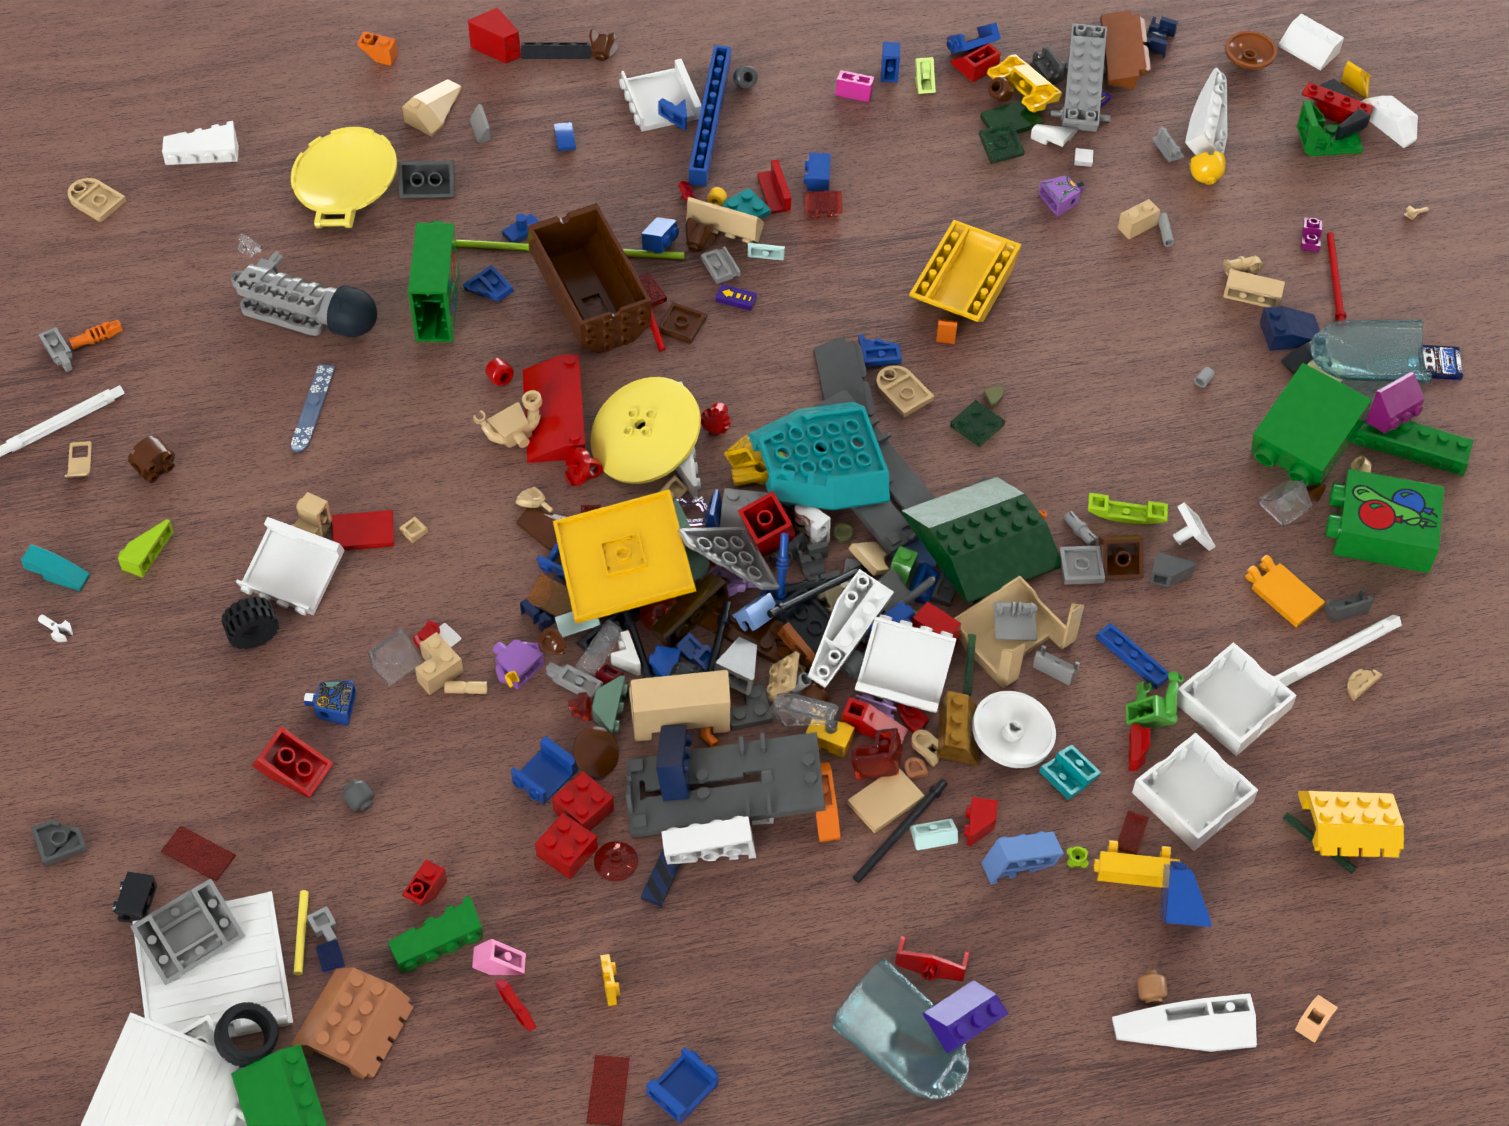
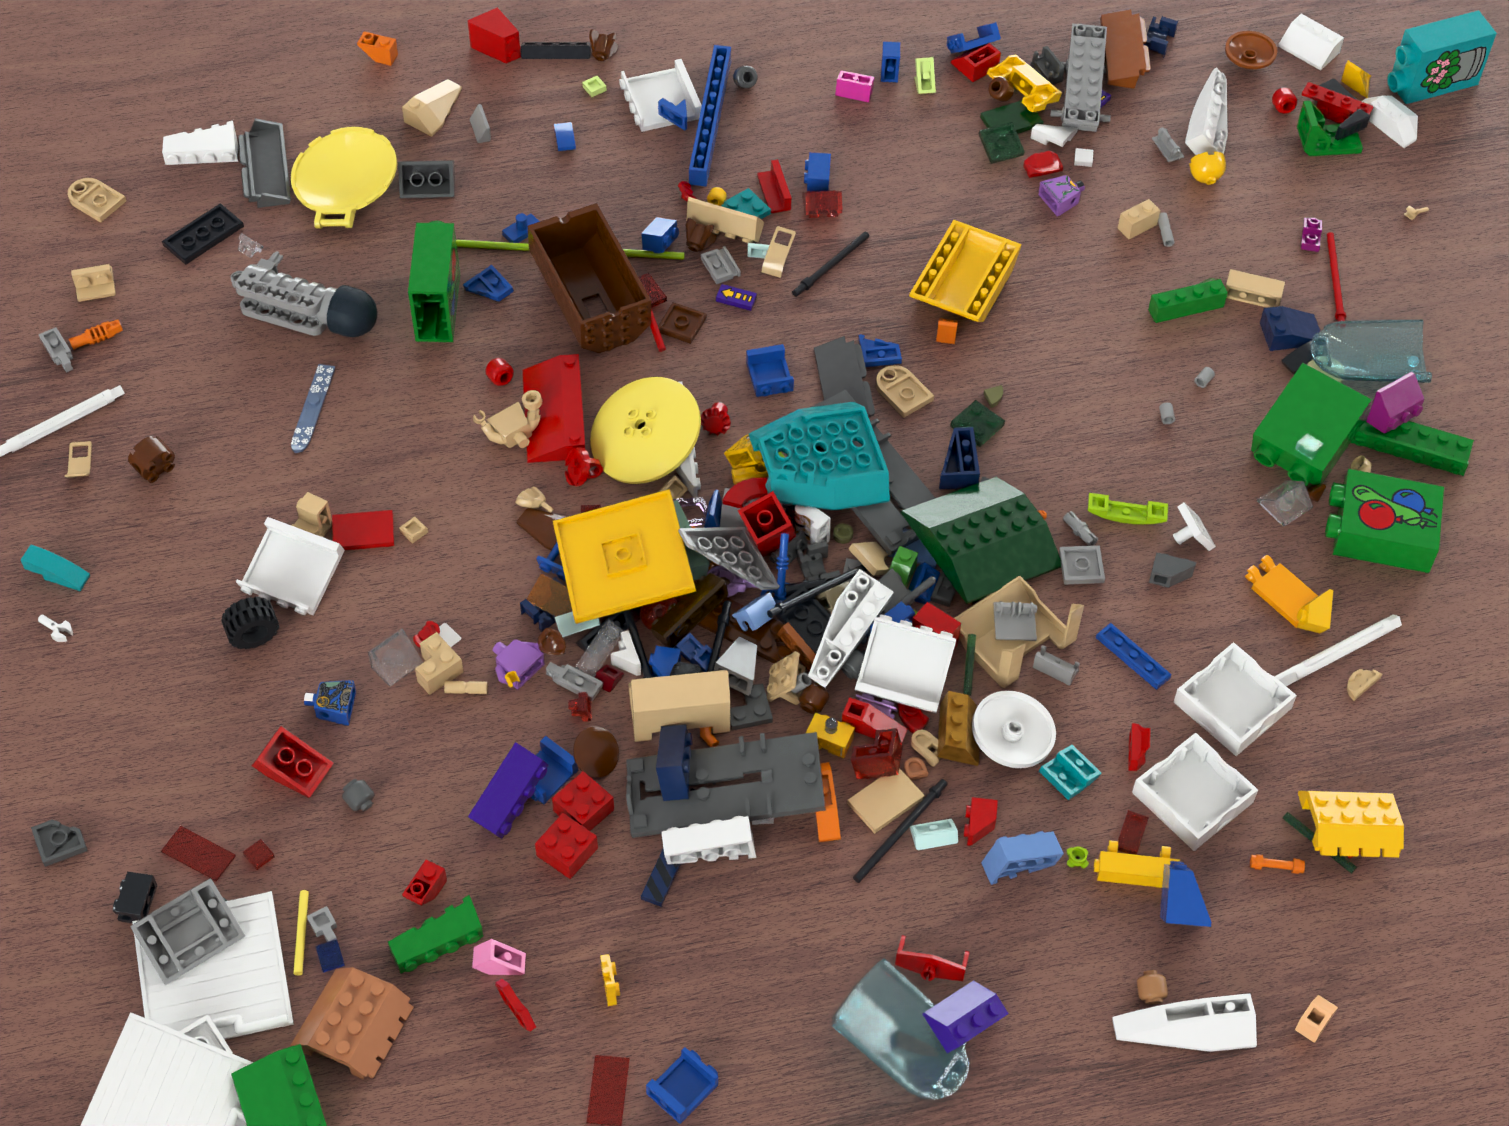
(94, 282): none -> tan bracket
(143, 550): lime slope -> none
(202, 233): none -> black tile
(253, 1012): black tyre -> none
(258, 854): none -> clear red tile
(265, 163): none -> dark grey slope
(508, 791): none -> dark purple slope
(594, 86): none -> yellowish green tile
(609, 704): sand green slope -> none
(615, 869): clear red dish -> none
(745, 491): none -> red tile
(769, 370): none -> blue panel
(777, 254): none -> tan piece
(800, 710): clear slope -> none
(808, 282): none -> black bar
(961, 461): none -> dark blue wedge
(1042, 164): none -> red slope
(1122, 556): reddish brown slope -> none
(1154, 710): bright green torso -> none
(1167, 413): none -> light grey hinge
(1188, 300): none -> green wedge
(1243, 264): tan connector -> none
(1284, 100): none -> red head
(1296, 865): none -> orange bar
(1309, 446): none -> clear light blue slope
(1317, 613): none -> yellow slope
(1348, 607): dark grey hinge -> none
(1441, 57): none -> teal brick
(1443, 362): tile -> none

